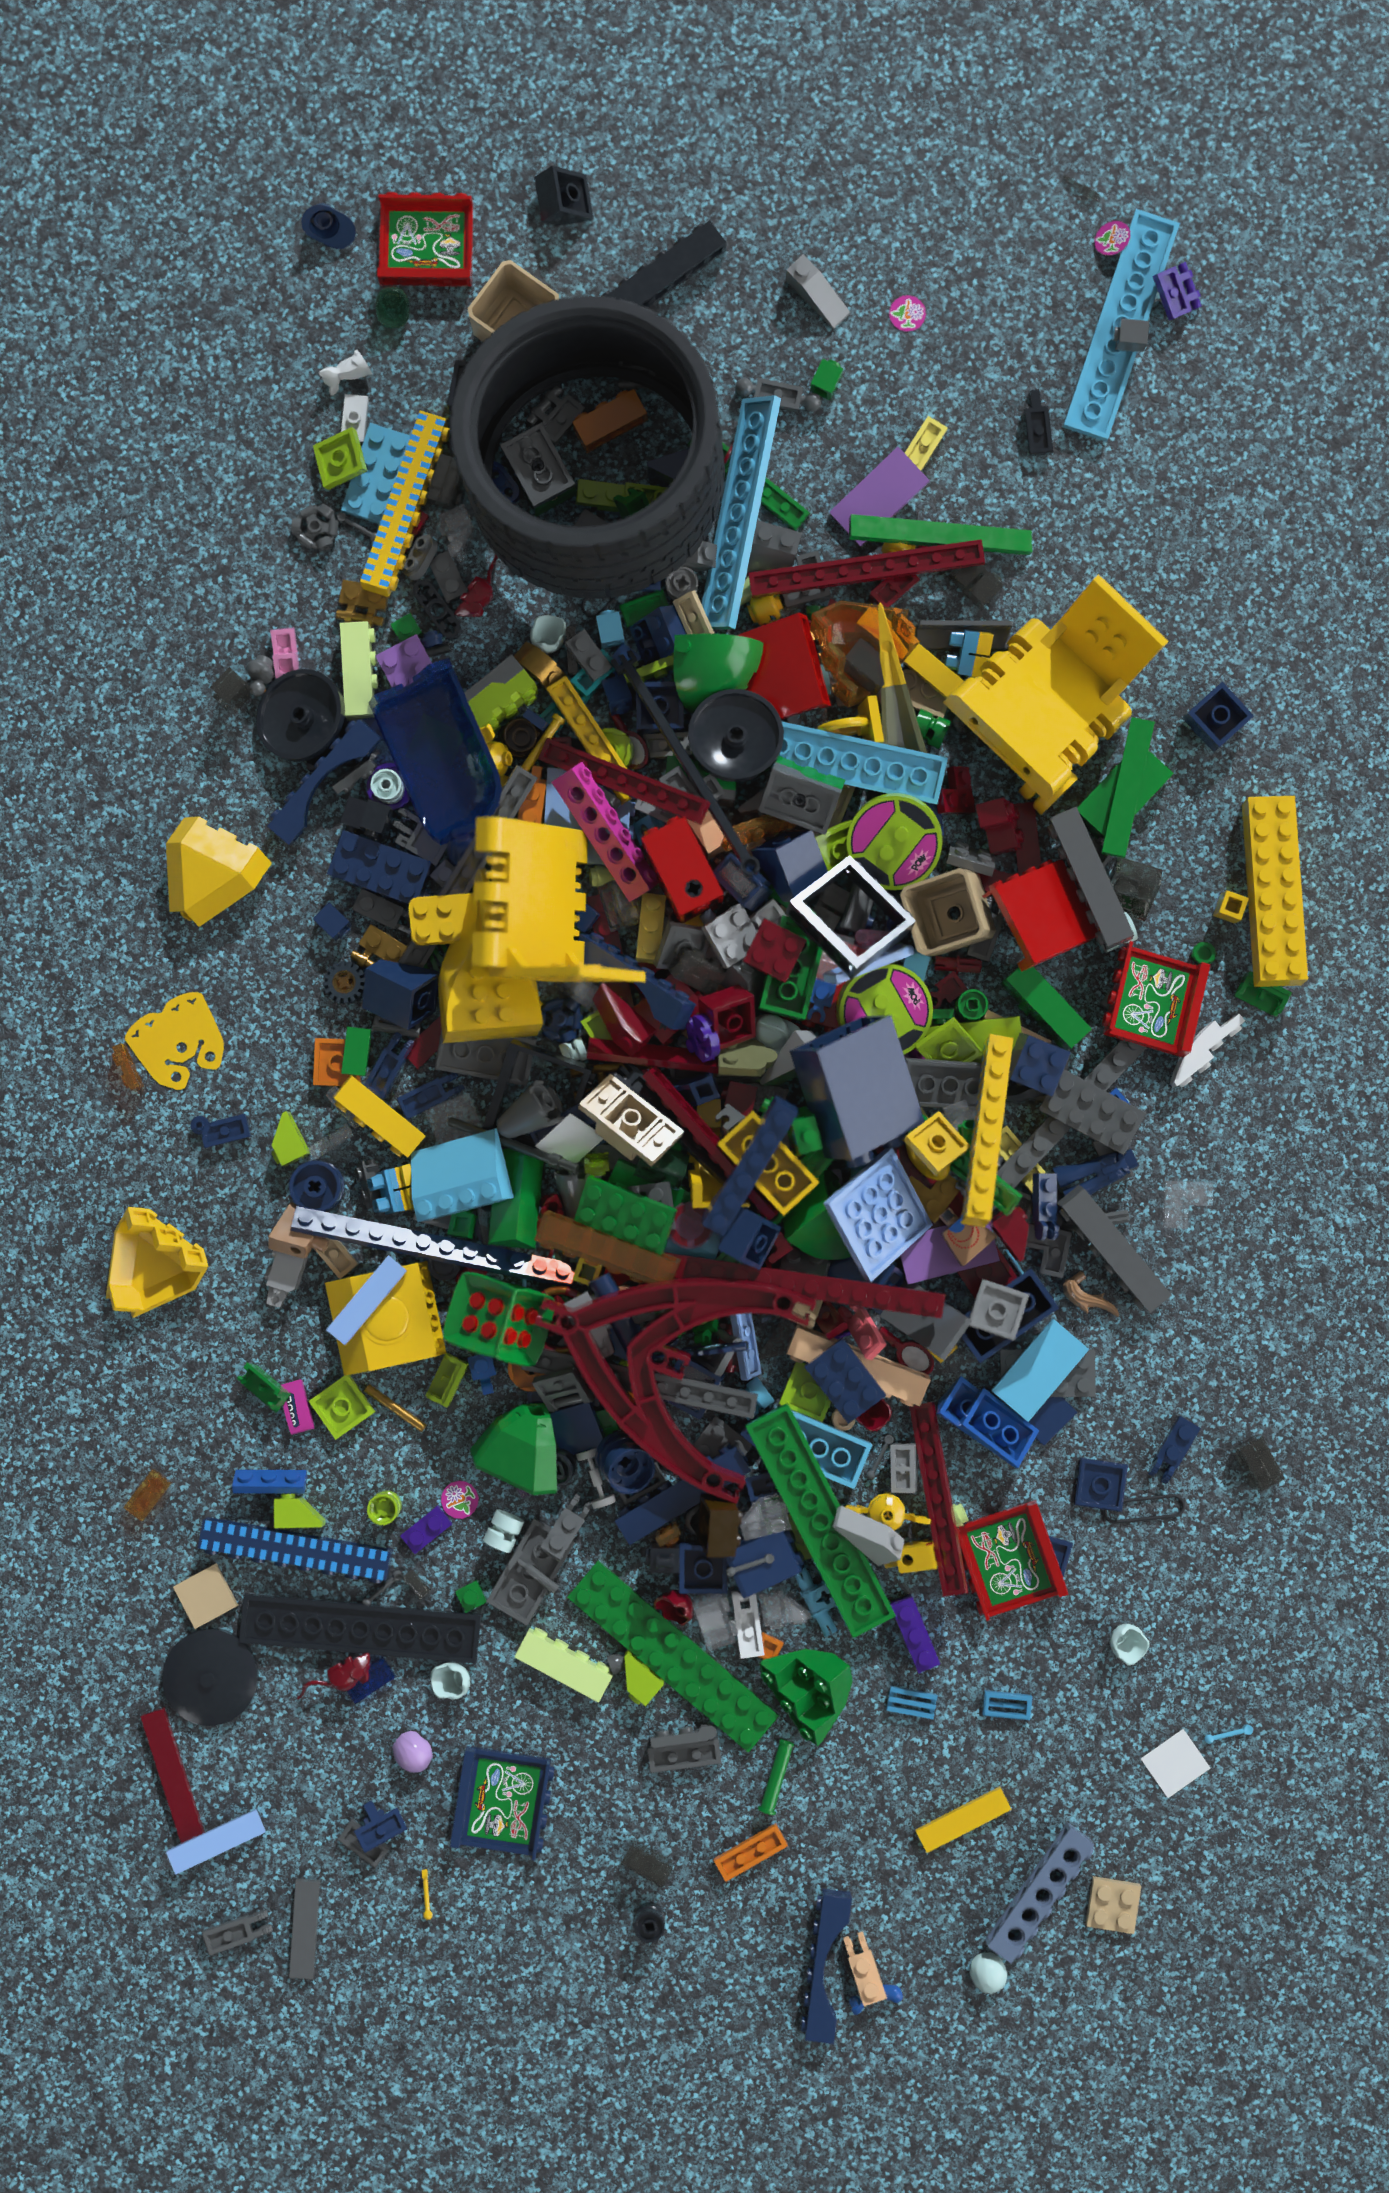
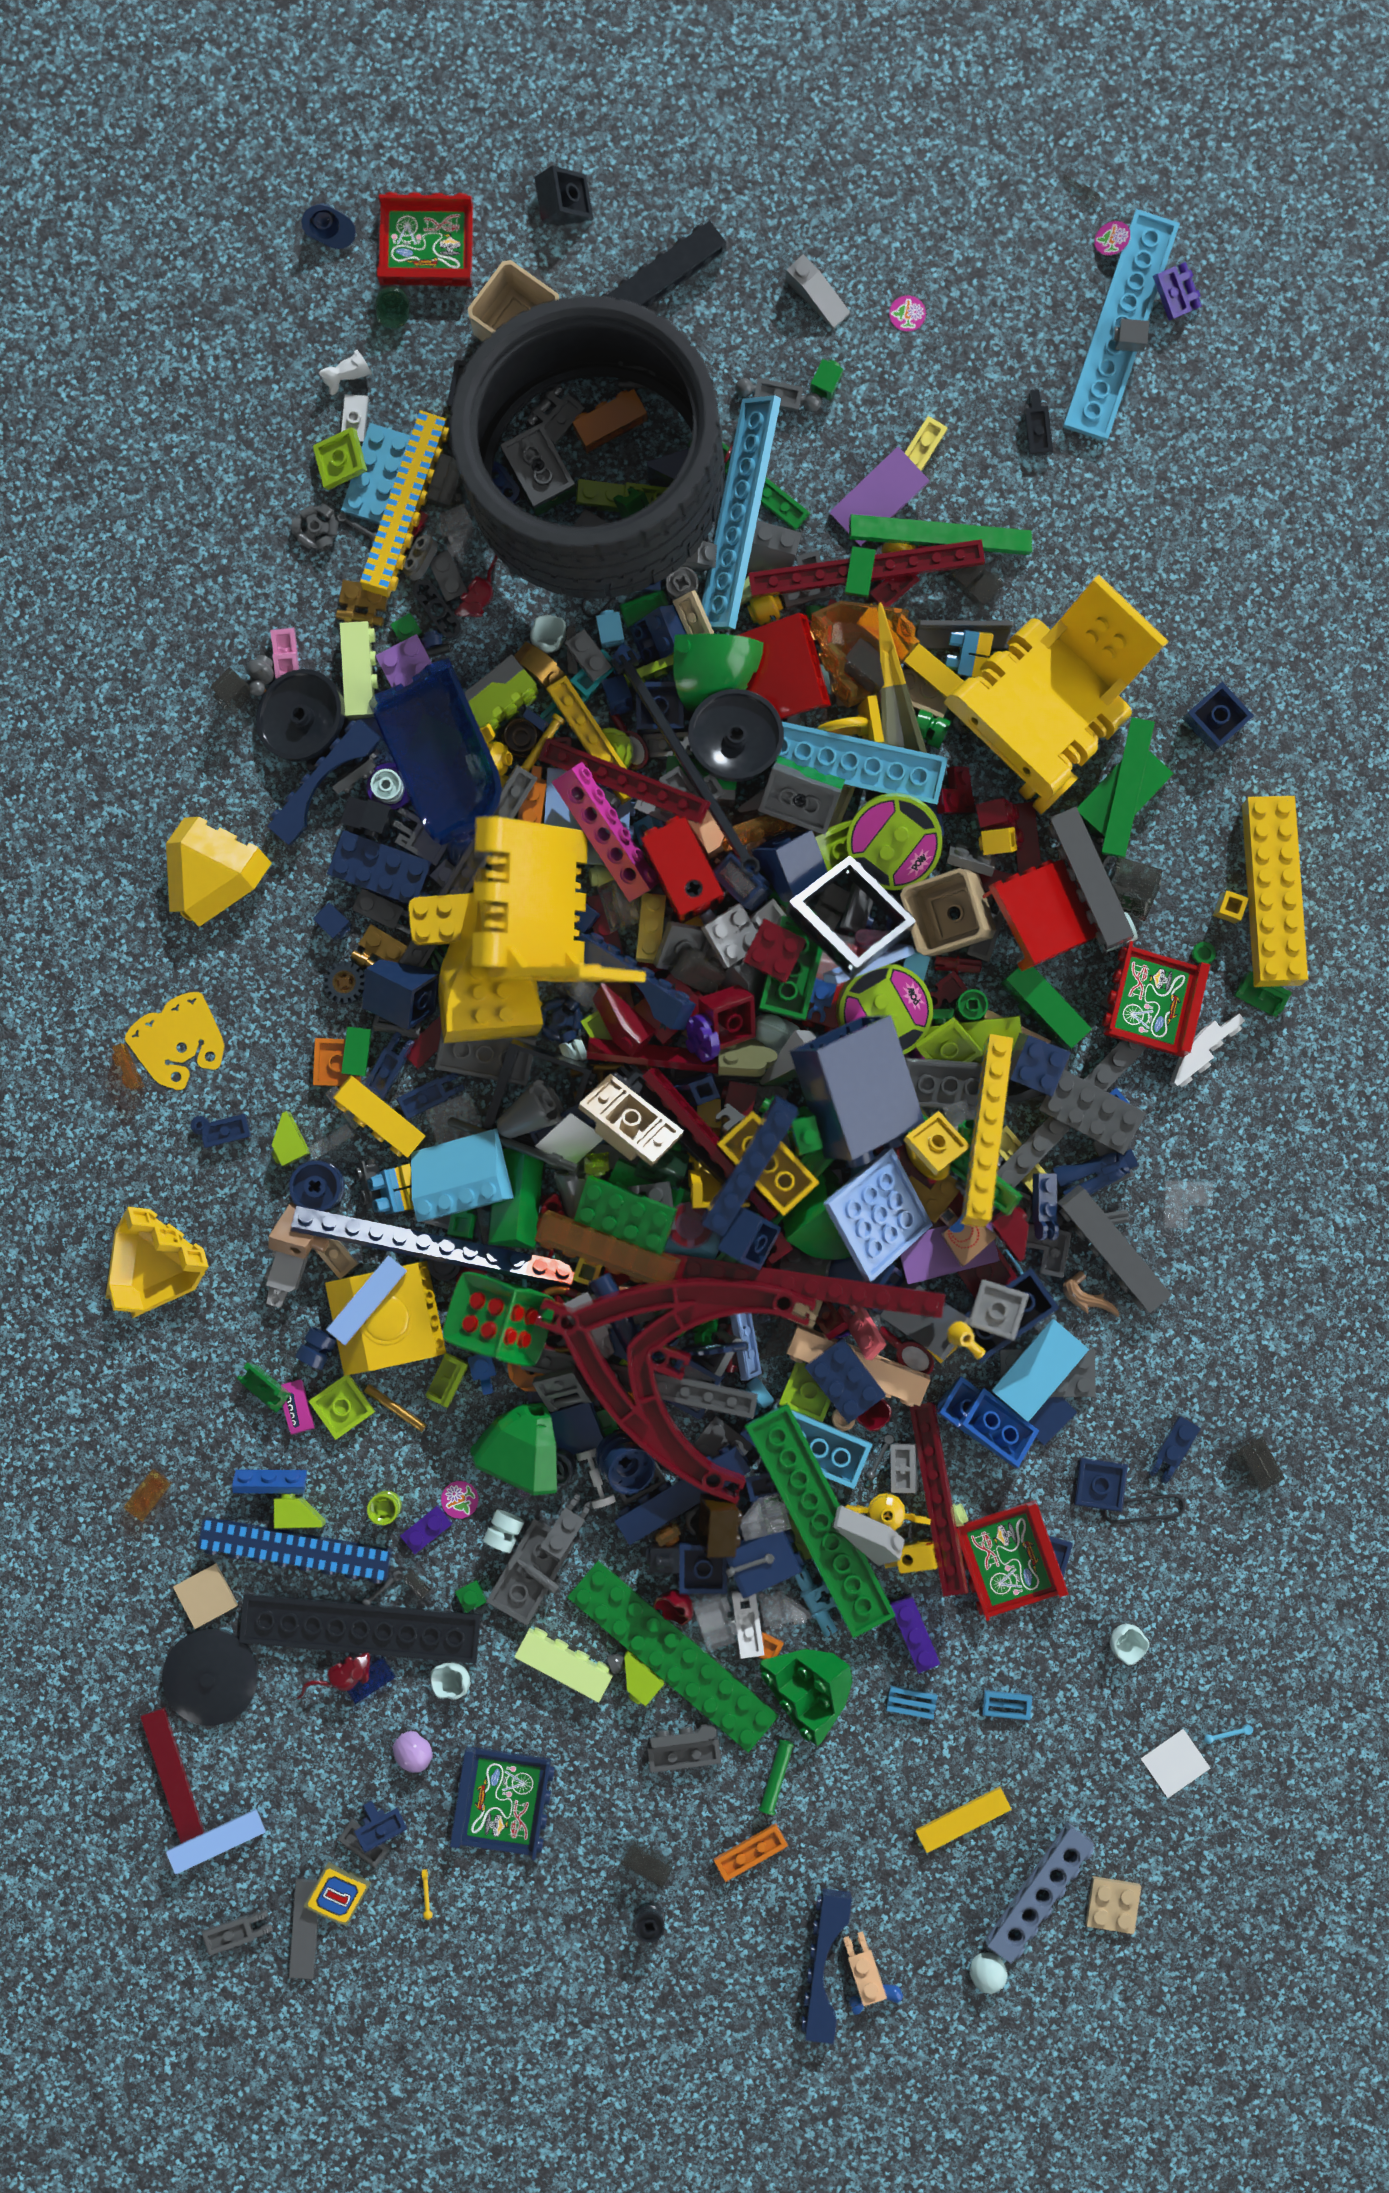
(316, 1347): none -> dark blue wheel
(337, 1894): none -> slope
(860, 572): none -> green tile
(955, 1336): none -> yellow bar
(998, 841): none -> yellow brick

